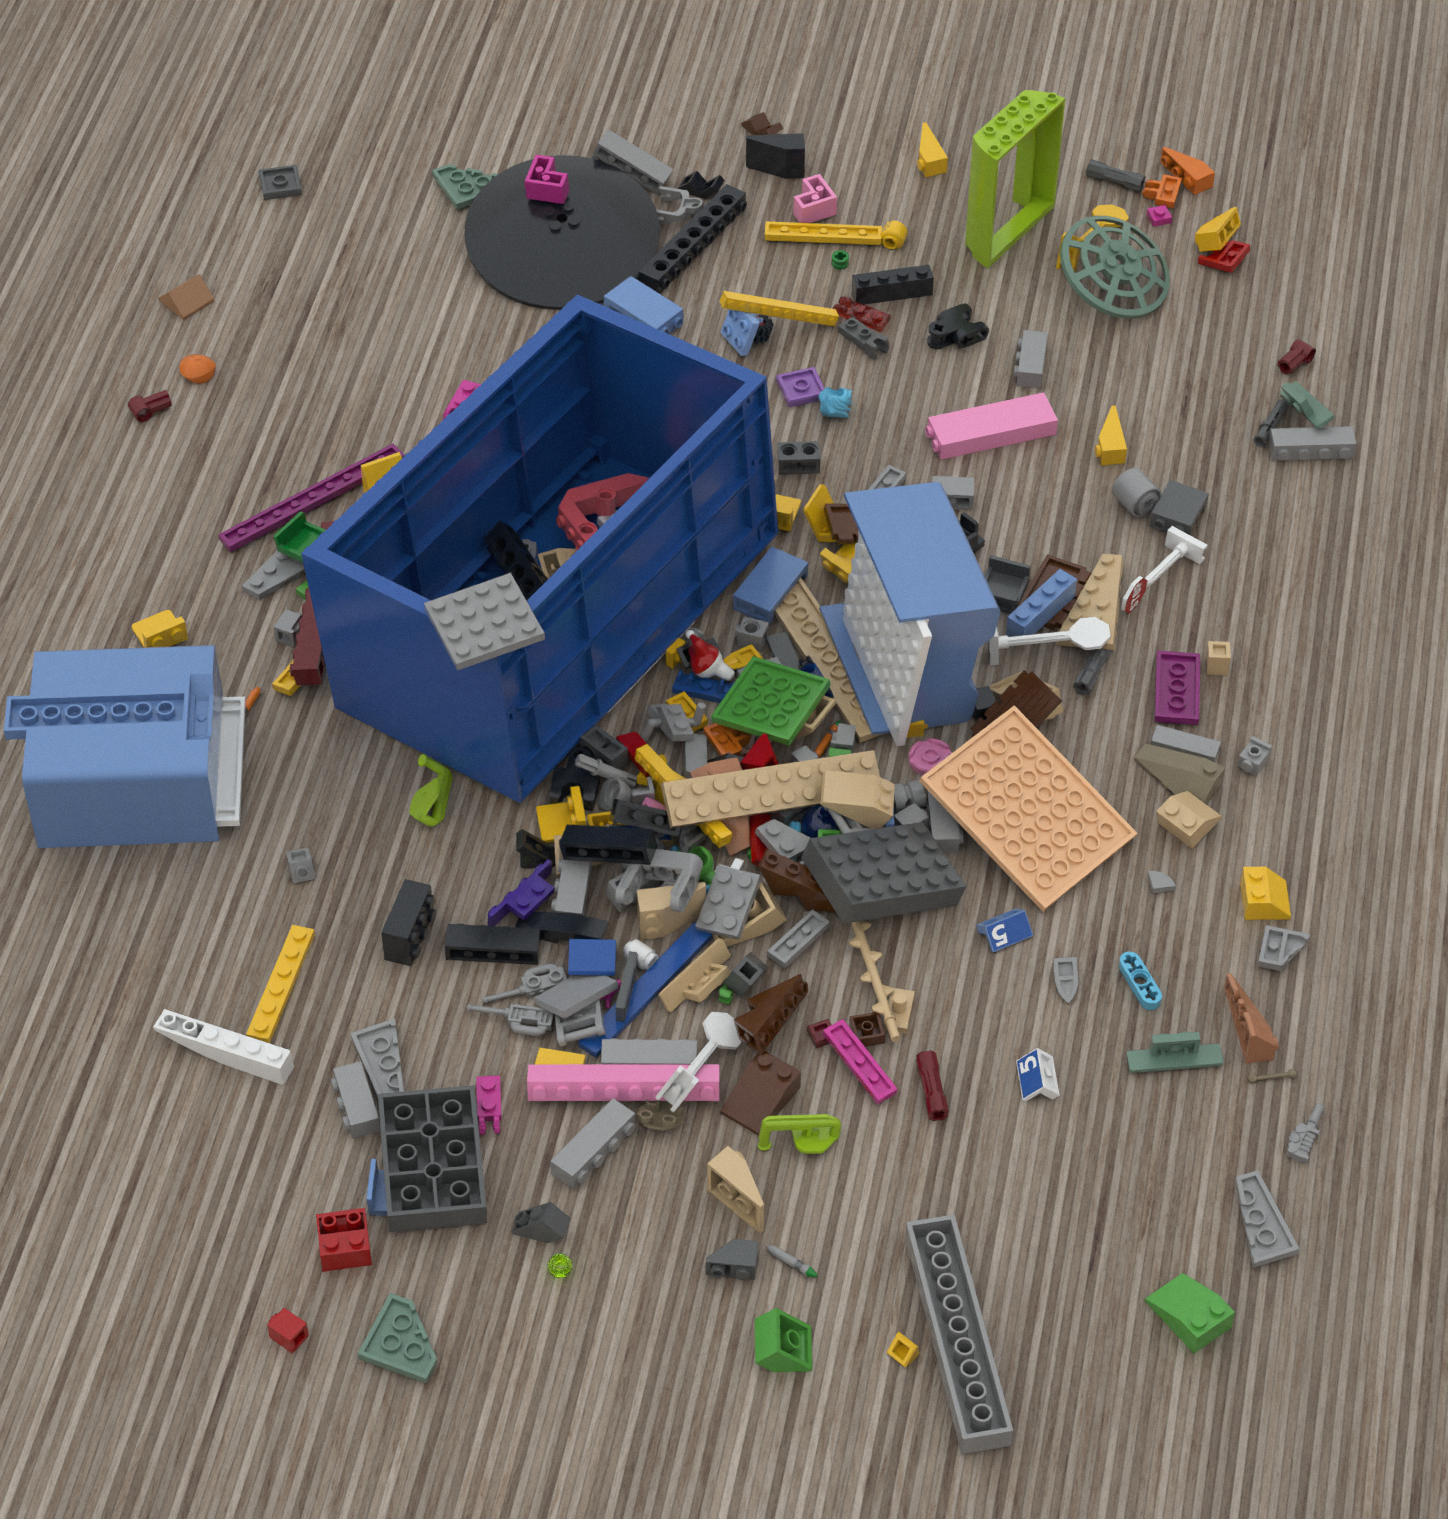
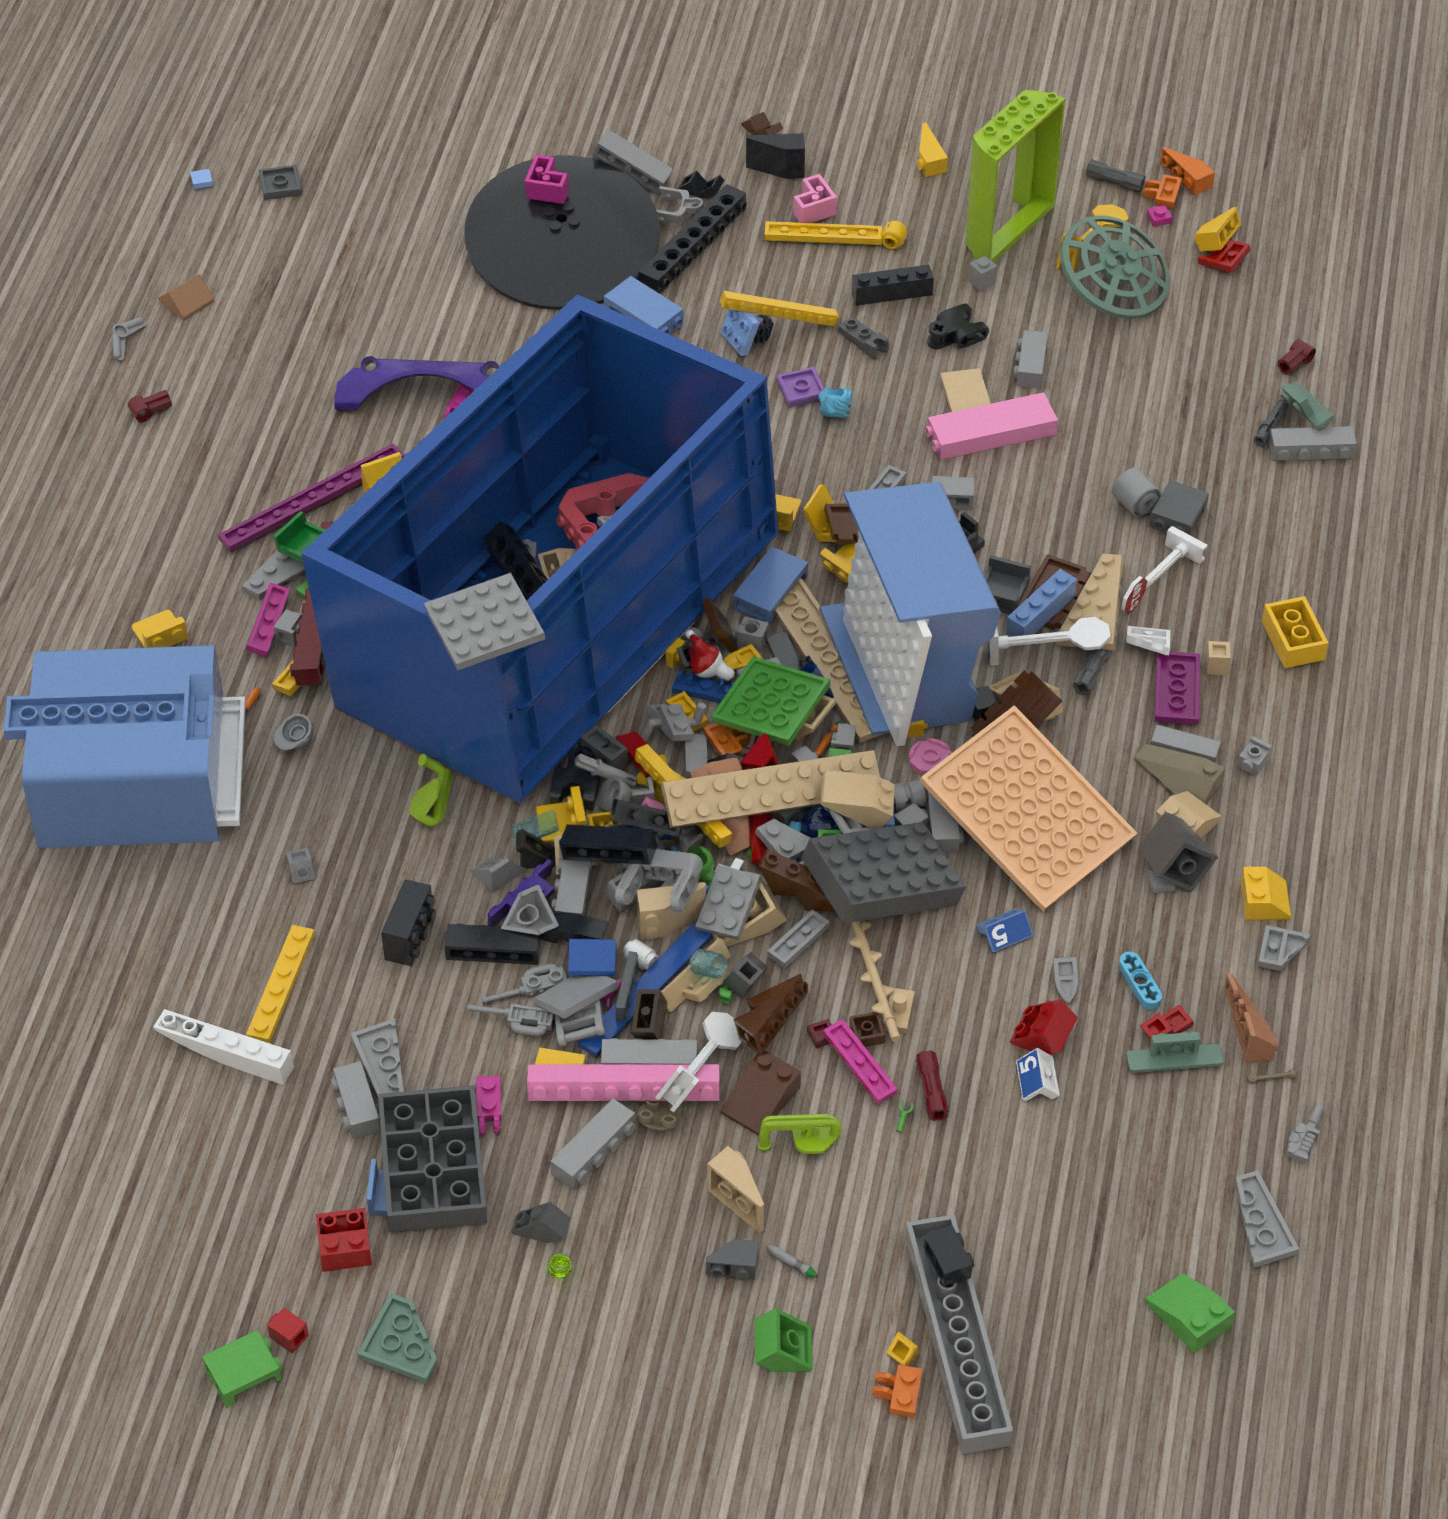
(121, 331): none -> light grey piece
(197, 368): orange hat -> none
(201, 179): none -> light blue tile
(241, 1366): none -> bright green panel
(268, 616): none -> dark pink plate
(293, 732): none -> light grey hat
(360, 384): none -> dark purple panel
(459, 184): sand green plate -> none
(496, 872): none -> light grey slope
(530, 913): none -> light grey slope
(539, 825): none -> clear light blue tile
(649, 1014): none -> dark brown brick
(708, 963): none -> clear light blue piece
(719, 625): none -> reddish brown tile
(798, 457): dark grey brick -> none
(844, 259): green bush -> none
(868, 316): clear red hinge -> none
(903, 1115): none -> bright green hand
(905, 1390): none -> orange hinge
(948, 1255): none -> black brick
(964, 389): none -> tan tile
(982, 273): none -> light grey brick
(1044, 1027): none -> red slope
(1111, 442): yellow slope -> none
(1149, 638): none -> white wing
(1170, 1023): none -> red slope
(1177, 852): none -> dark grey slope
(1294, 632): none -> yellow brick

